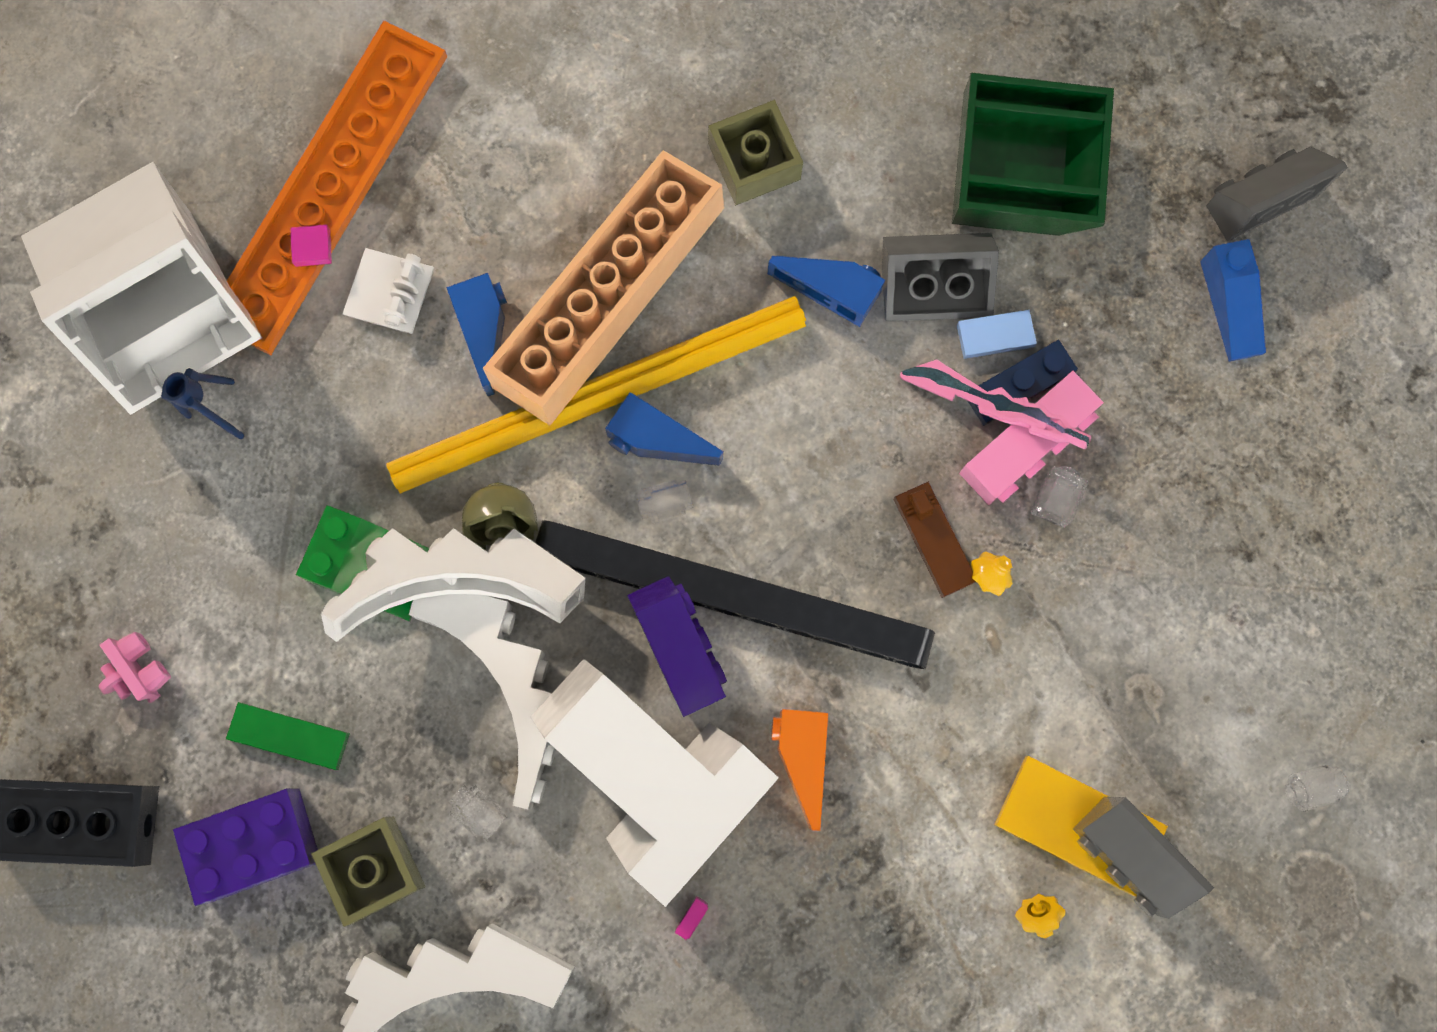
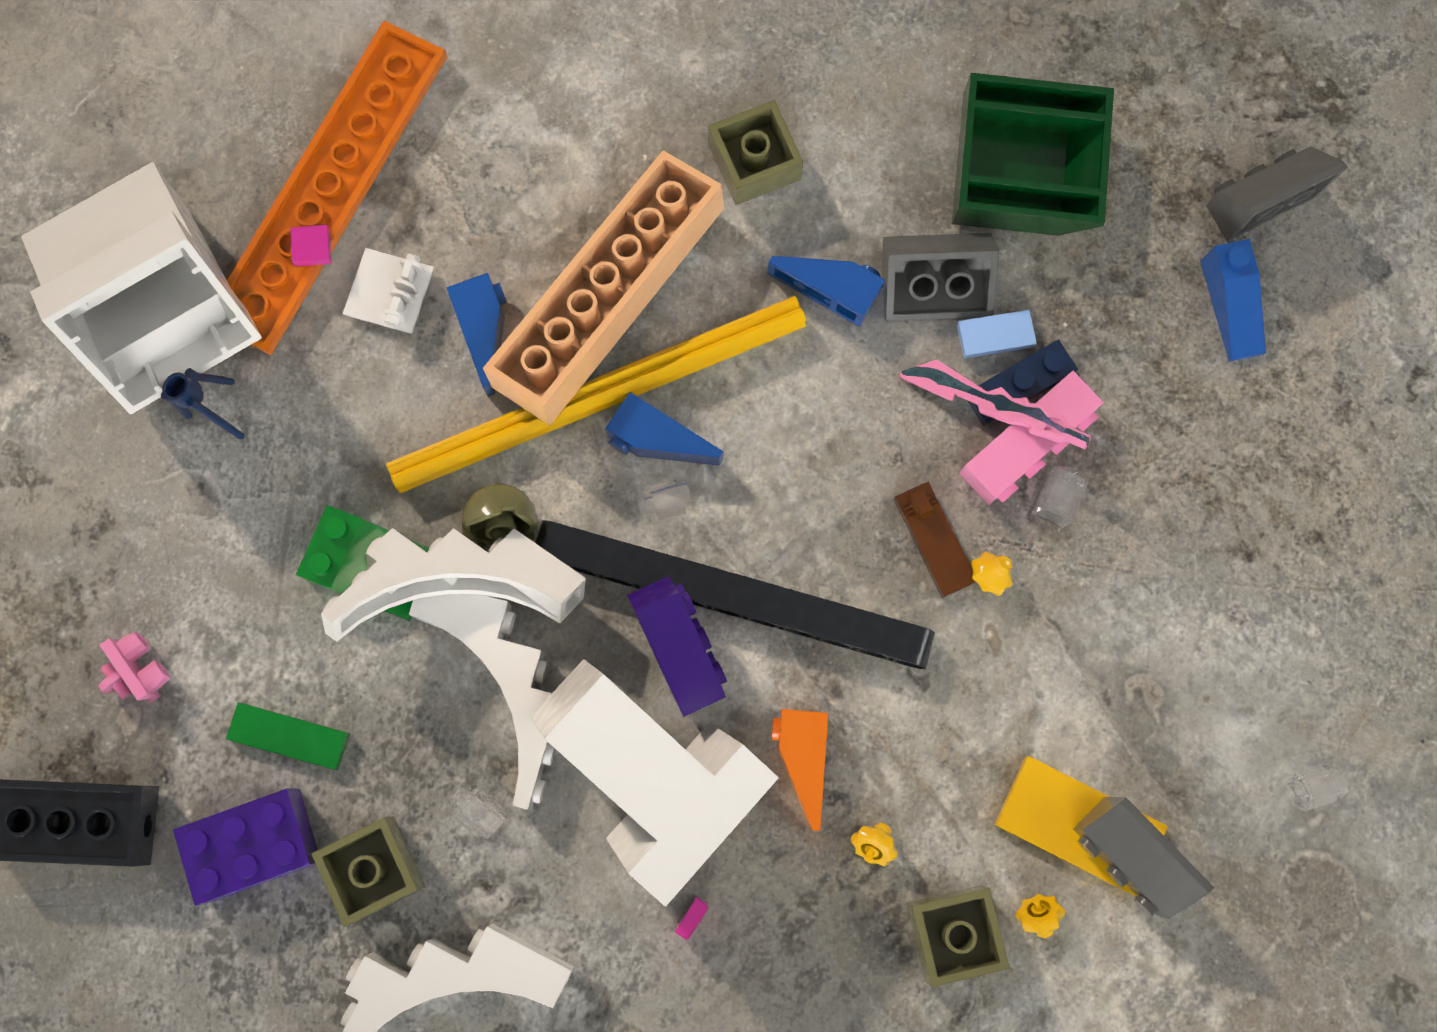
(875, 844): none -> yellow piece
(957, 936): none -> olive brick

